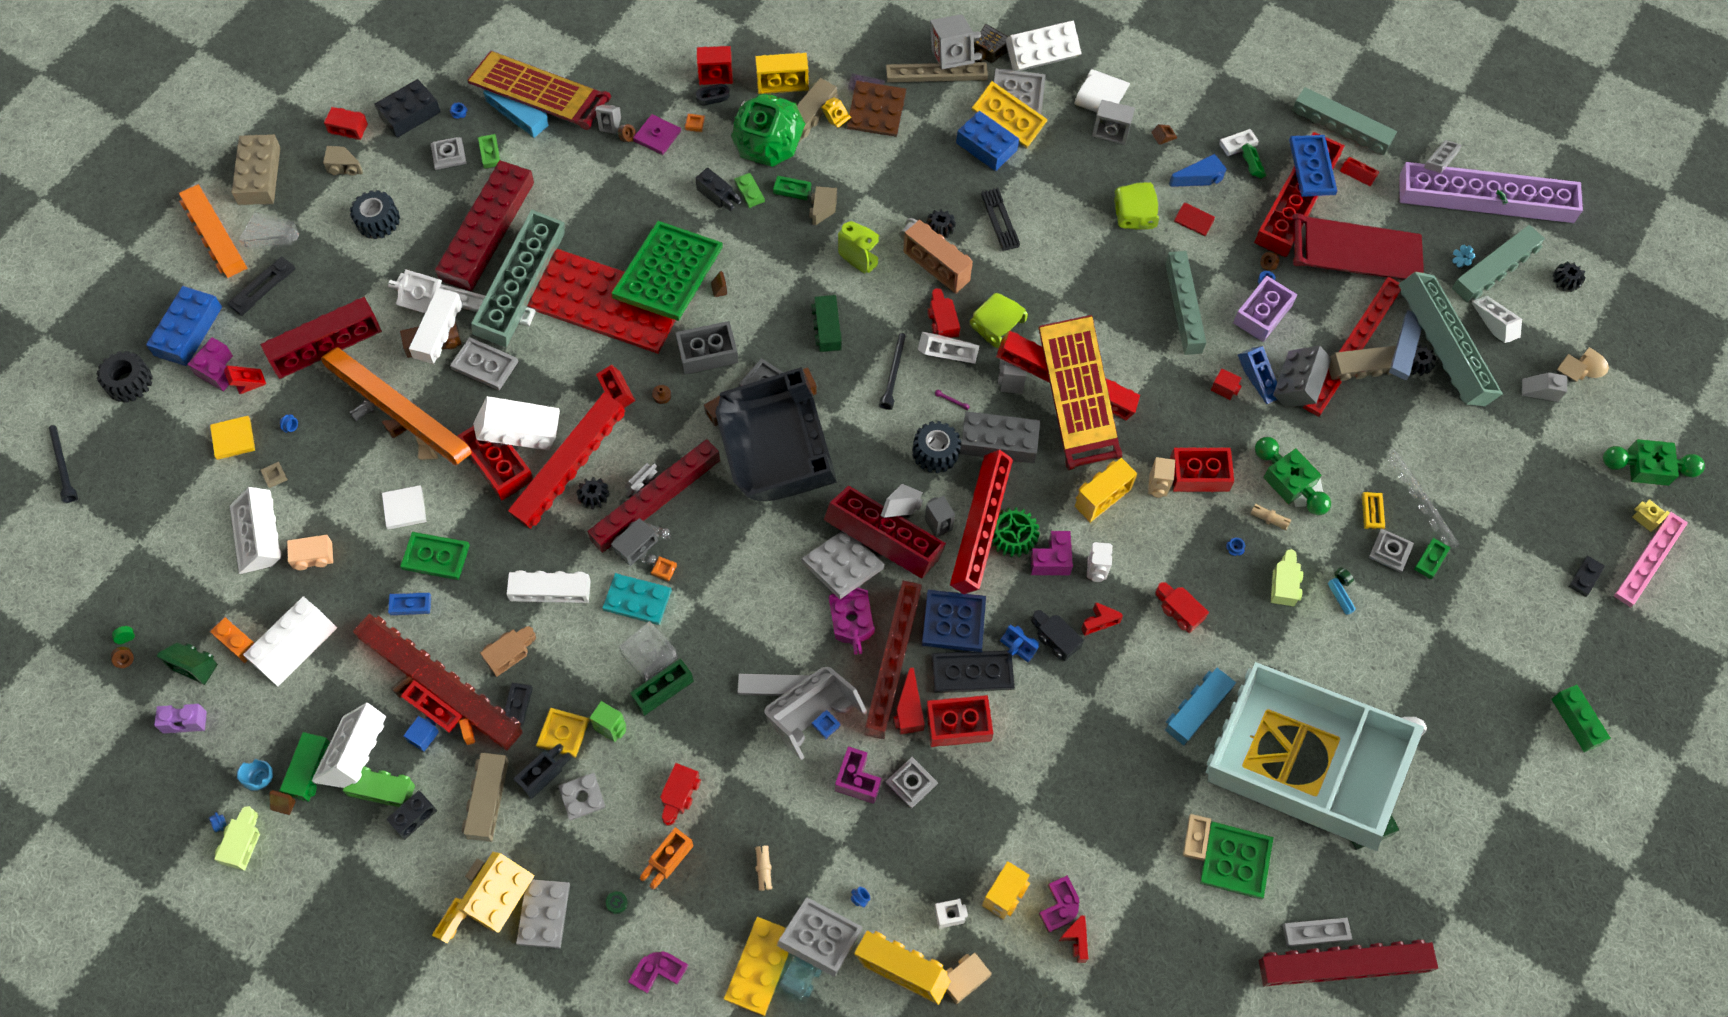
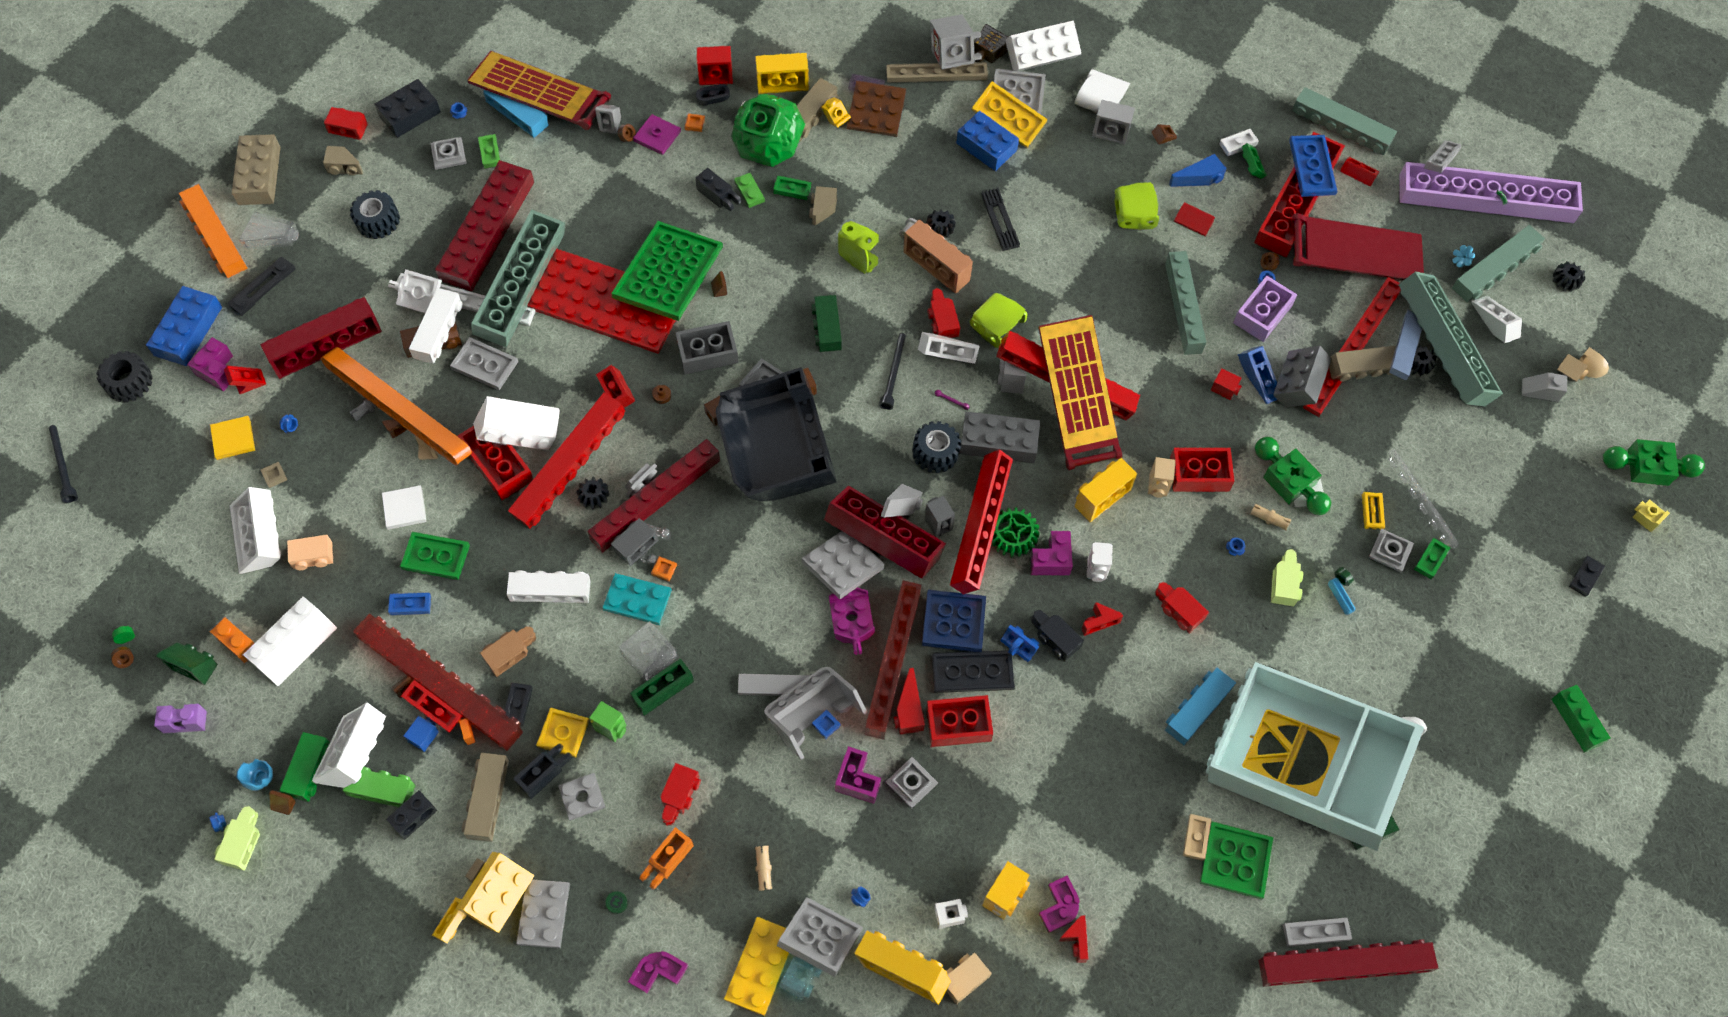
(1650, 559): bright pink plate -> none

